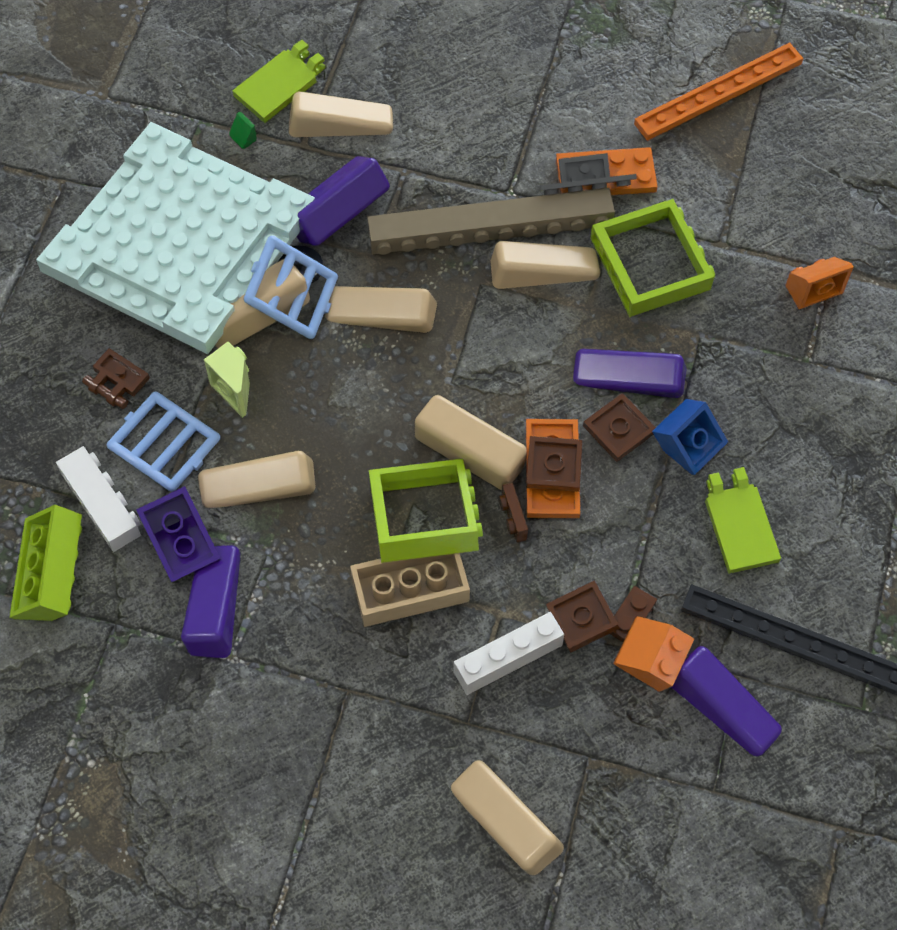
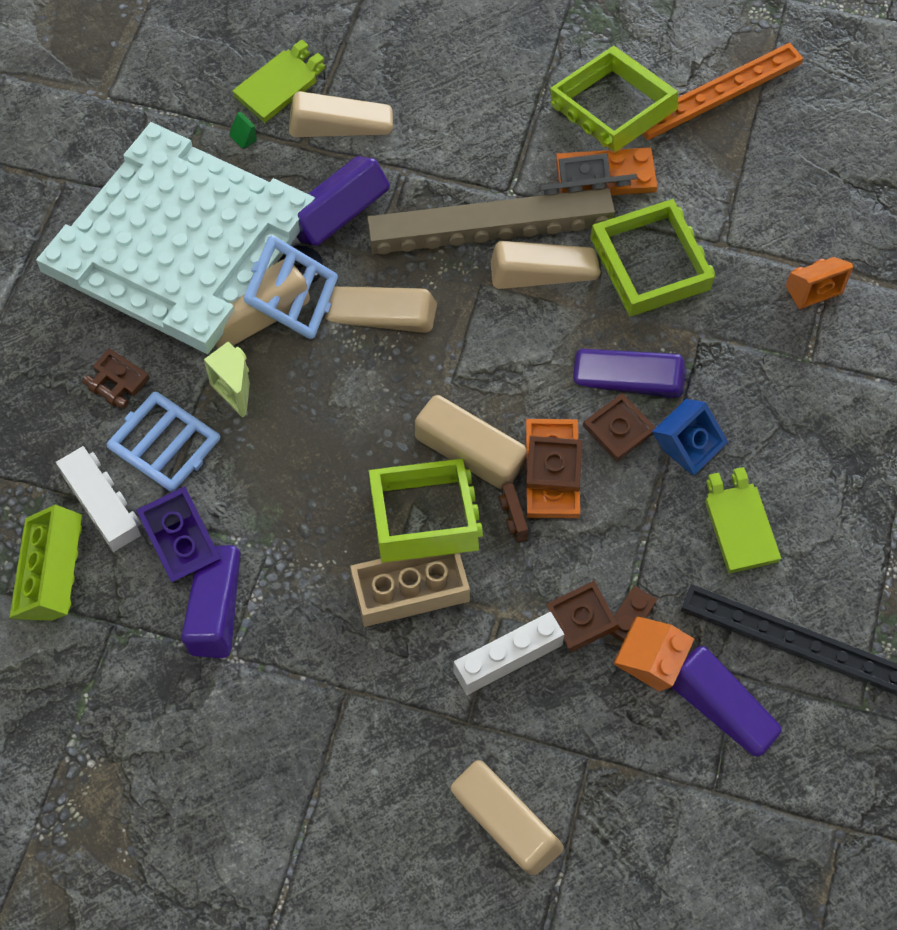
(257, 480): tan piece -> none
(634, 73): none -> lime window

